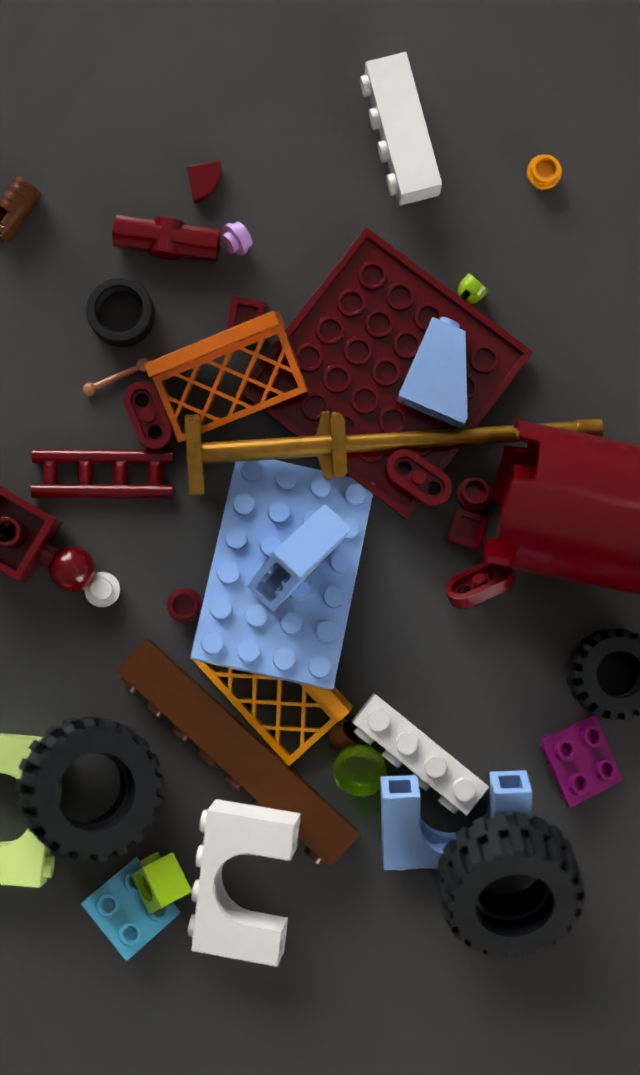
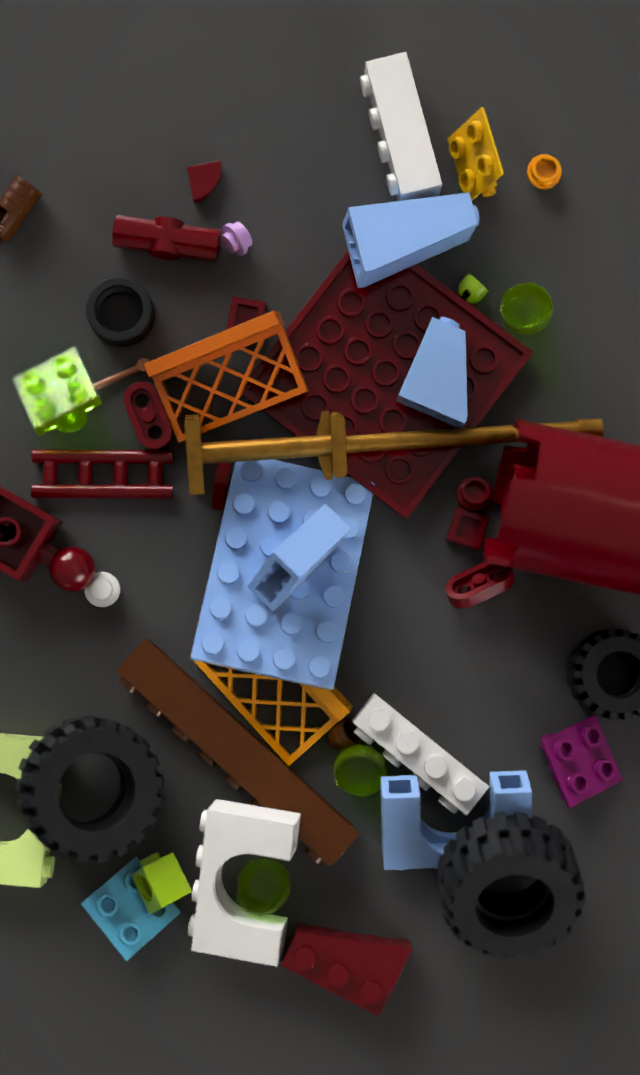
(58, 393): none -> clear neon green plate
(184, 605): dark red plate -> none
(220, 485): none -> dark red tile
(263, 886): none -> clear neon green hair
(347, 963): none -> dark red wedge
(405, 232): none -> light blue slope
(420, 476): dark red plate -> none
(476, 156): none -> yellow hinge
(526, 308): none -> clear neon green hair

